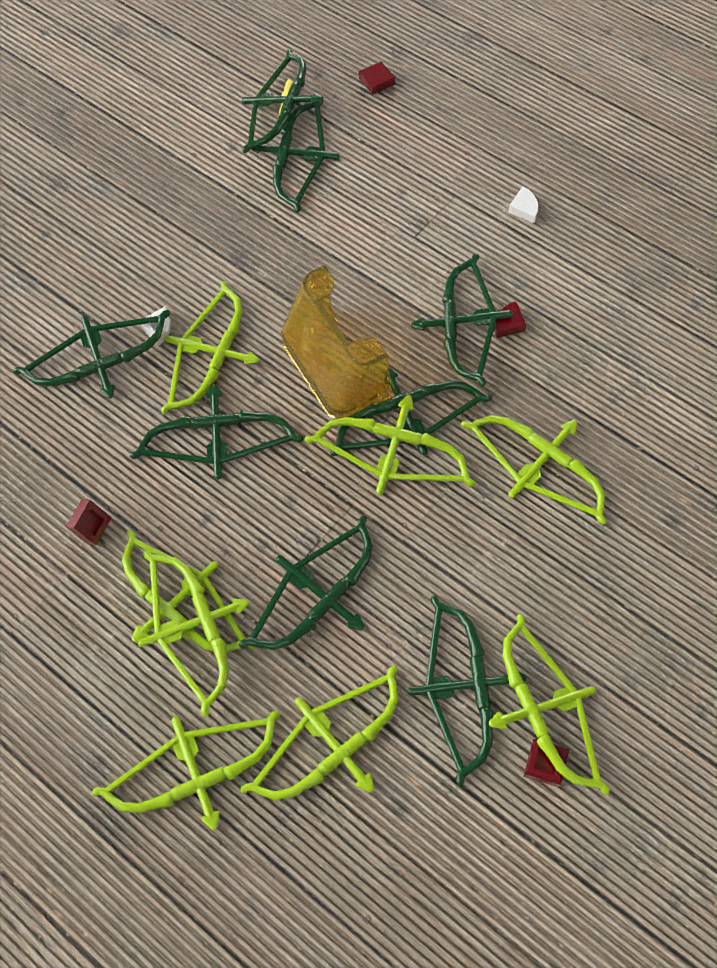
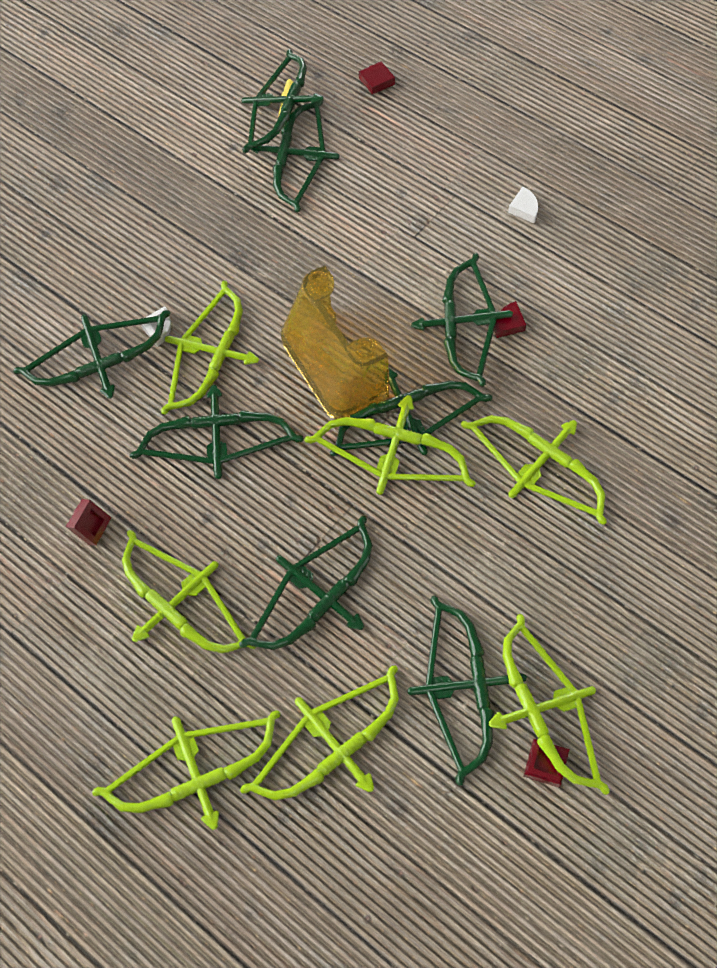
(173, 631): lime piece -> none

